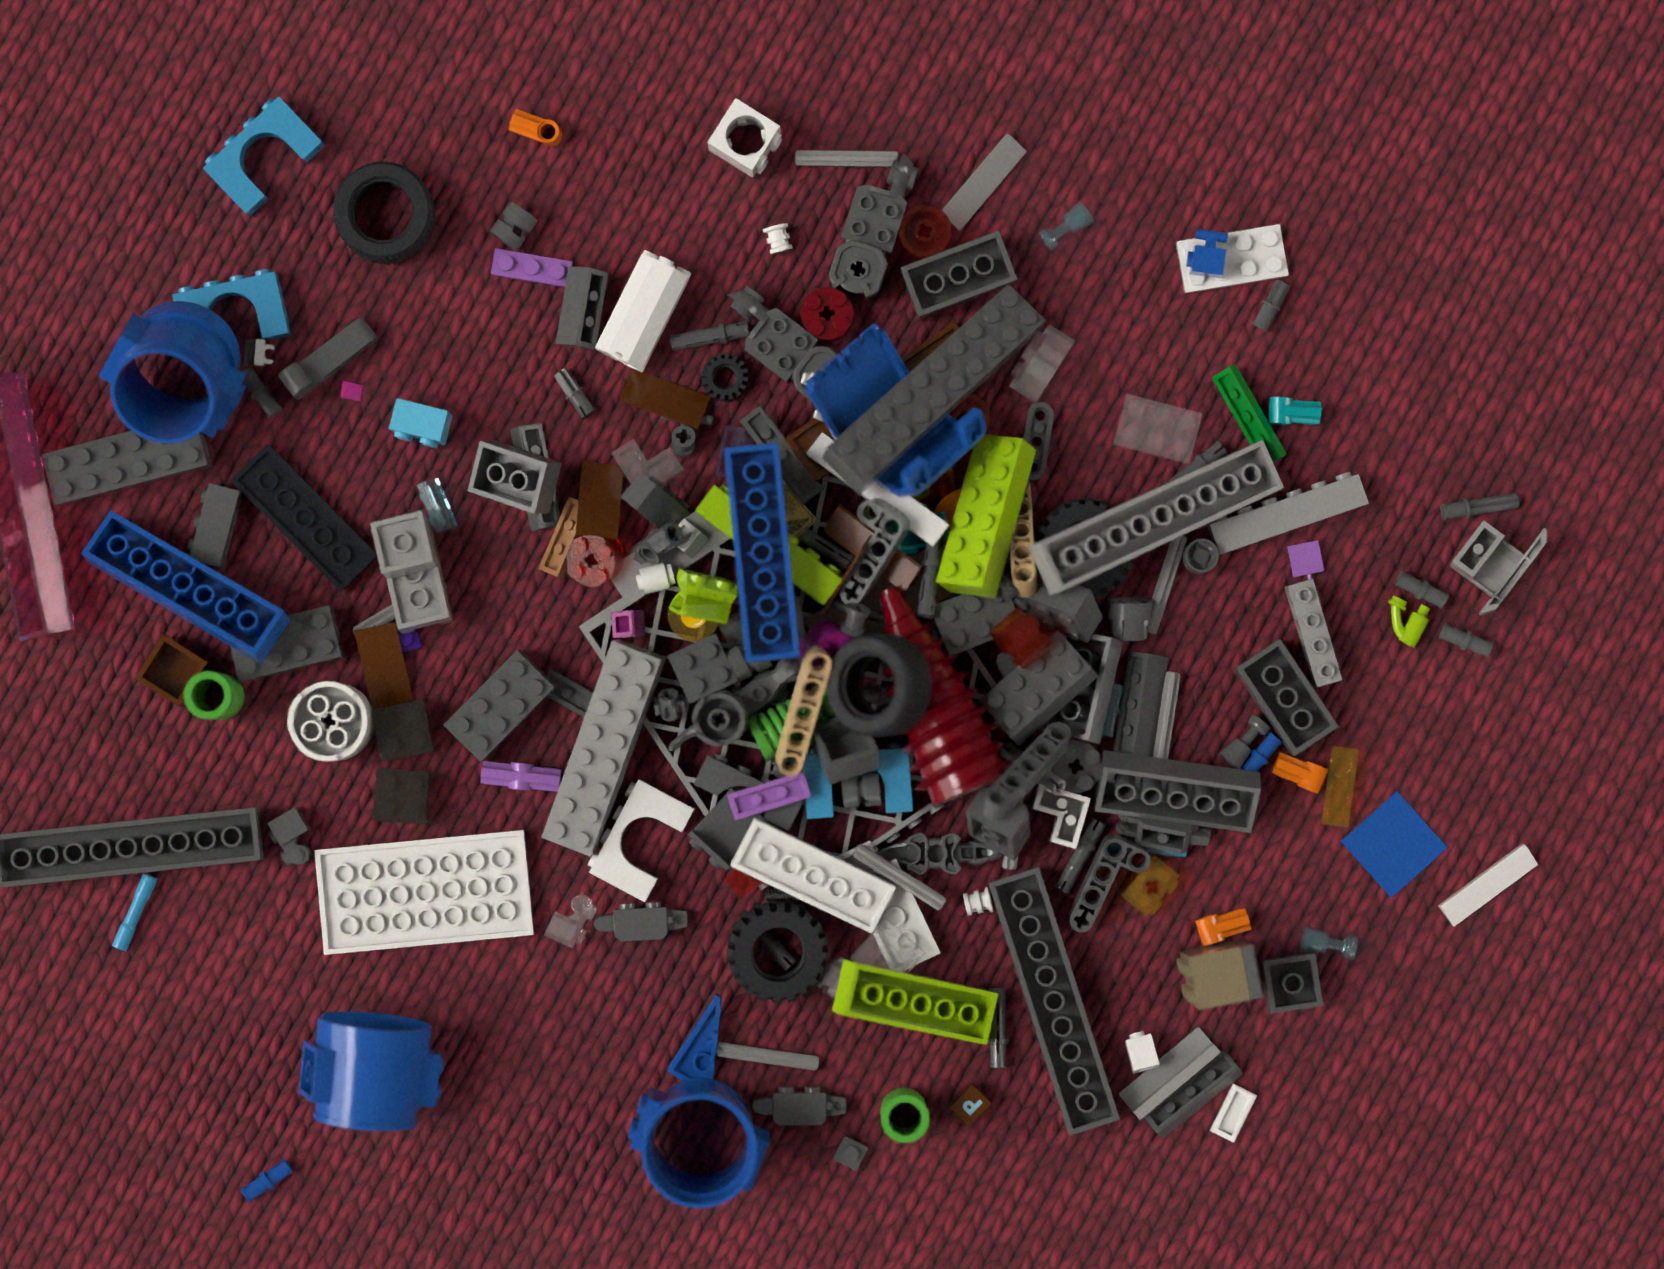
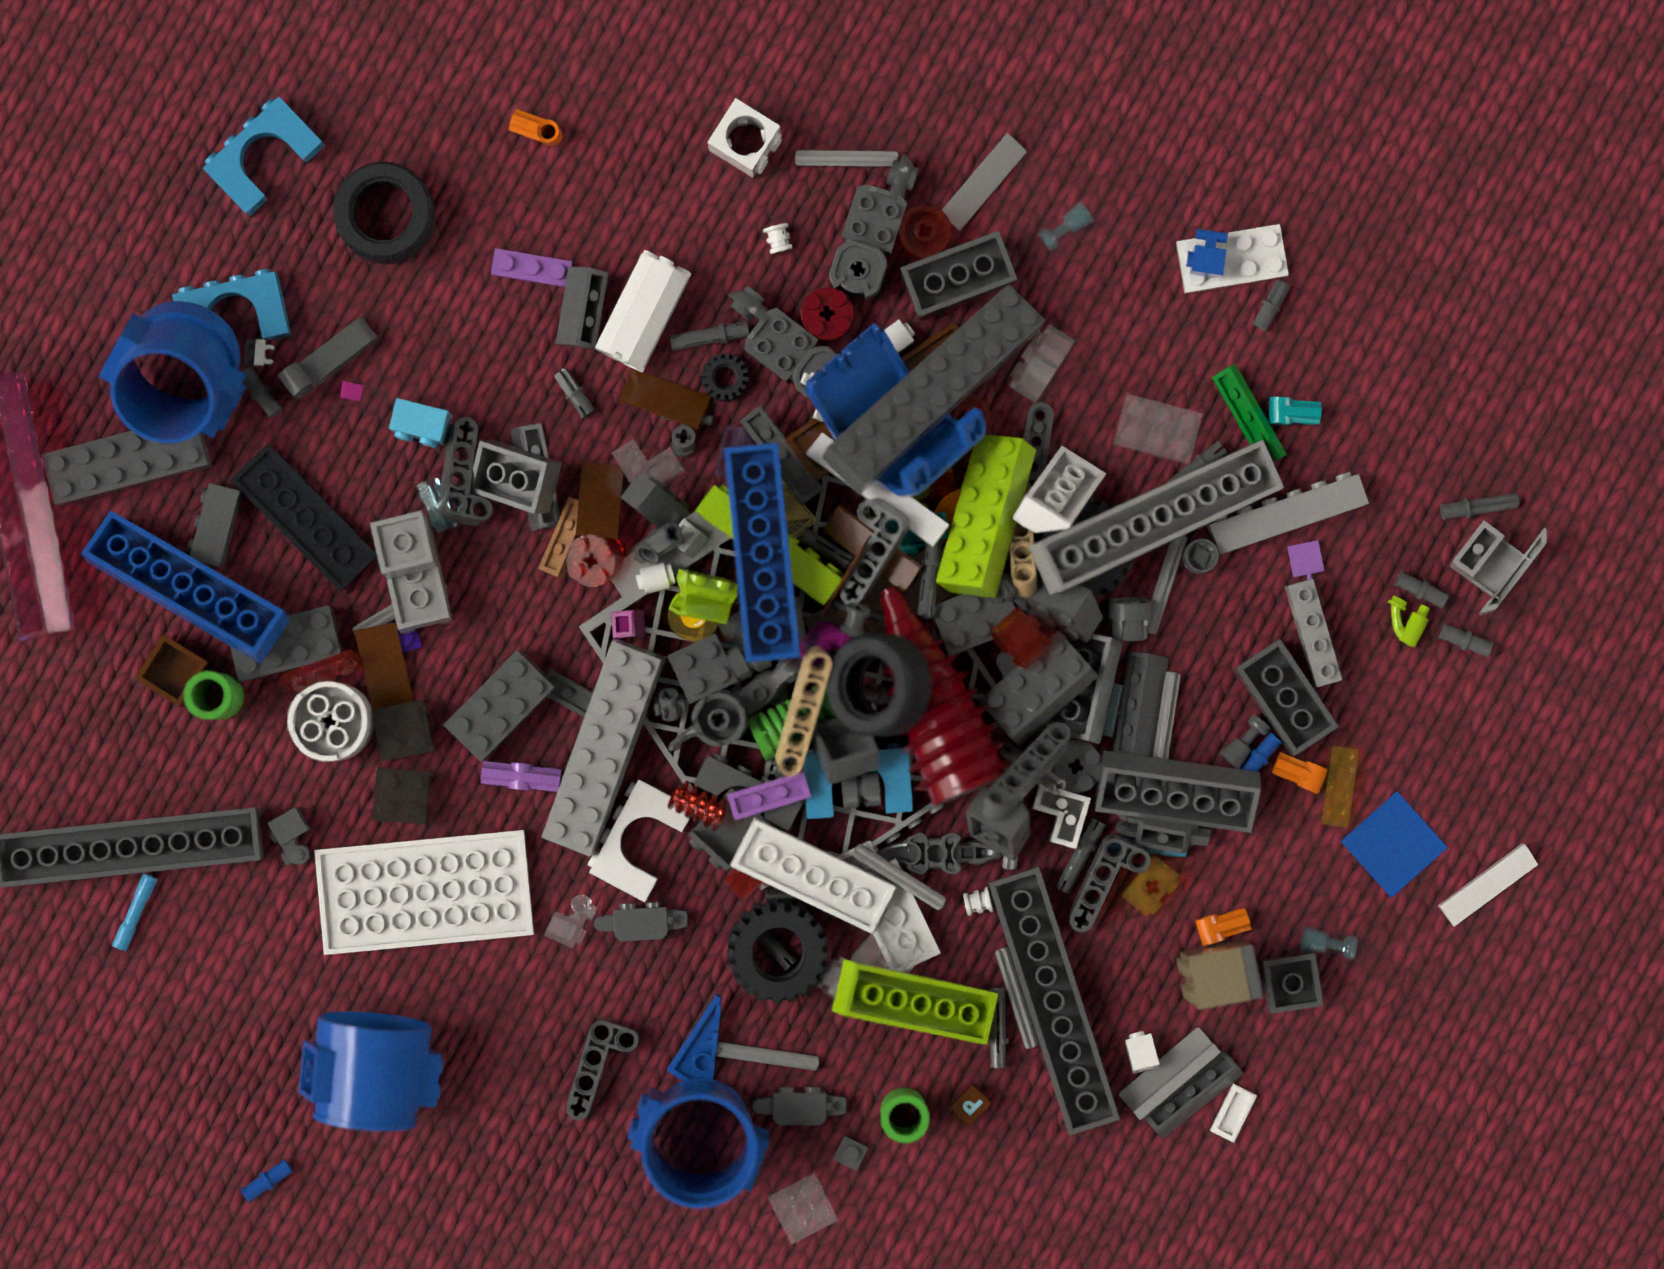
(321, 671): none -> clear red plate
(463, 471): none -> dark grey beam
(522, 222): dark grey wheel -> none
(595, 1070): none -> dark grey beam
(698, 806): none -> clear red piece
(803, 1208): none -> clear plate
(900, 335): none -> white brick
(1016, 997): none -> light grey axle
(1059, 493): none -> white slope

